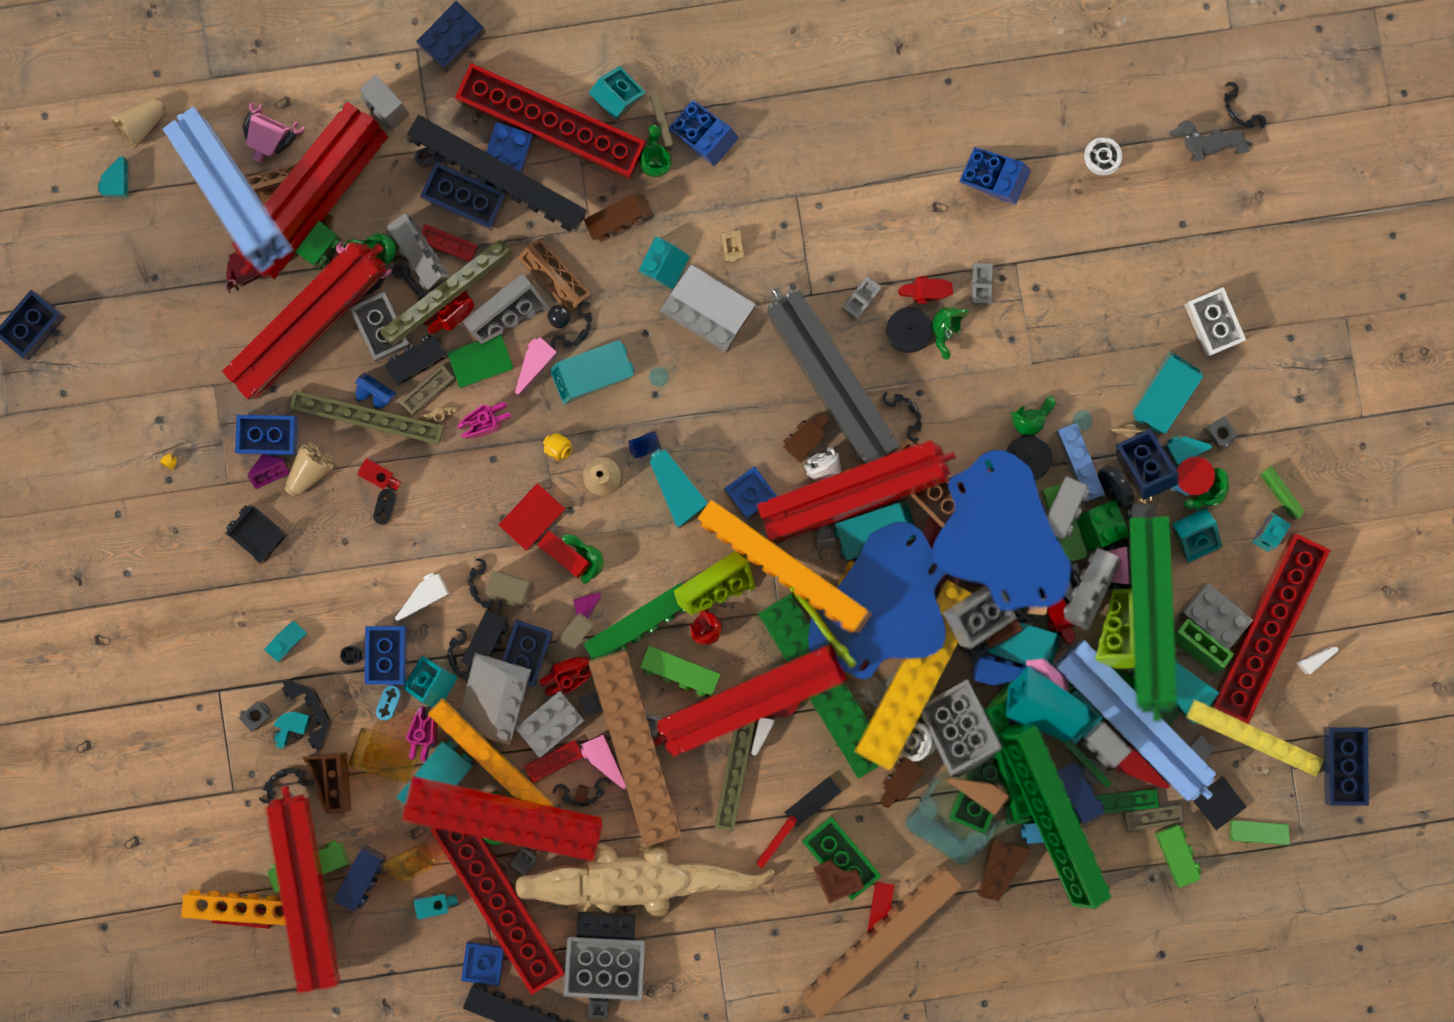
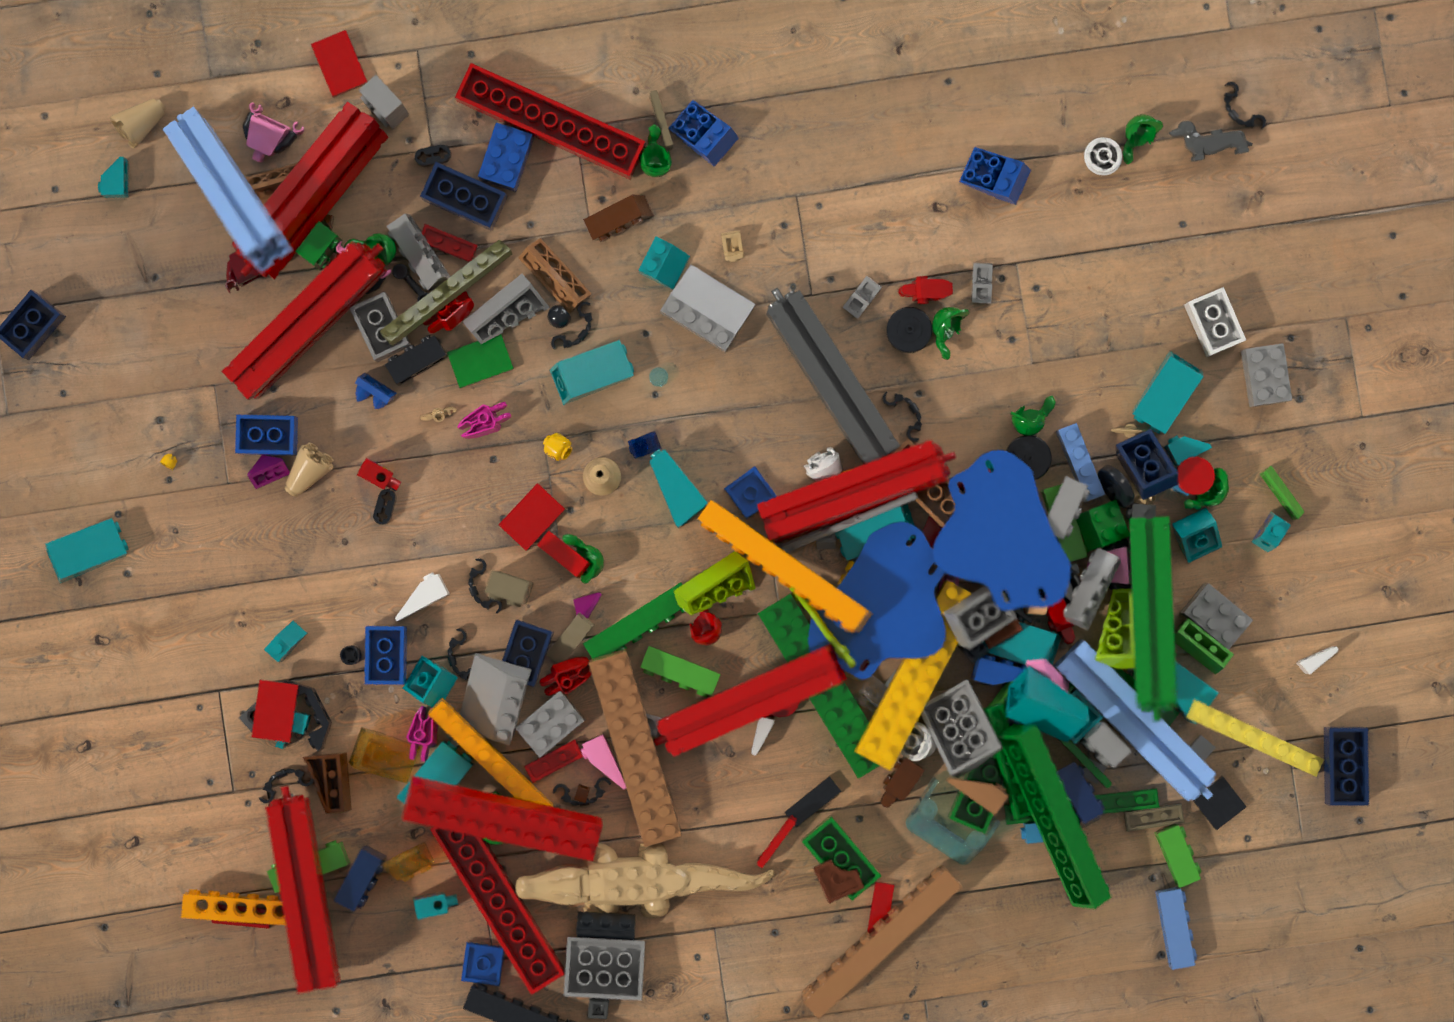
(86, 550): none -> teal slope
(256, 533): black panel -> none
(275, 711): none -> red tile
(339, 63): none -> red tile
(366, 417): olive plate -> none
(384, 700): medium azure beam -> none
(427, 390): dark tan tile -> none
(451, 36): dark blue brick -> none
(486, 636): black brick -> none
(496, 173): black brick -> none
(523, 860): dark grey plate -> none
(536, 360): bright pink slope -> none
(591, 703): black brick -> none
(616, 92): teal slope -> none
(734, 776): olive plate -> none
(806, 437): reddish brown hinge -> none
(818, 534): none -> light grey bar
(1001, 867): reddish brown wedge -> none
(1083, 419): clear light blue tile -> none
(1137, 767): red slope -> none
(1138, 132): none -> green piece
(1175, 928): none -> medium blue brick
(1213, 432): dark grey brick -> none
(1259, 832): bright green slope -> none
(1266, 375): none -> light grey brick
(1271, 627): red brick -> none

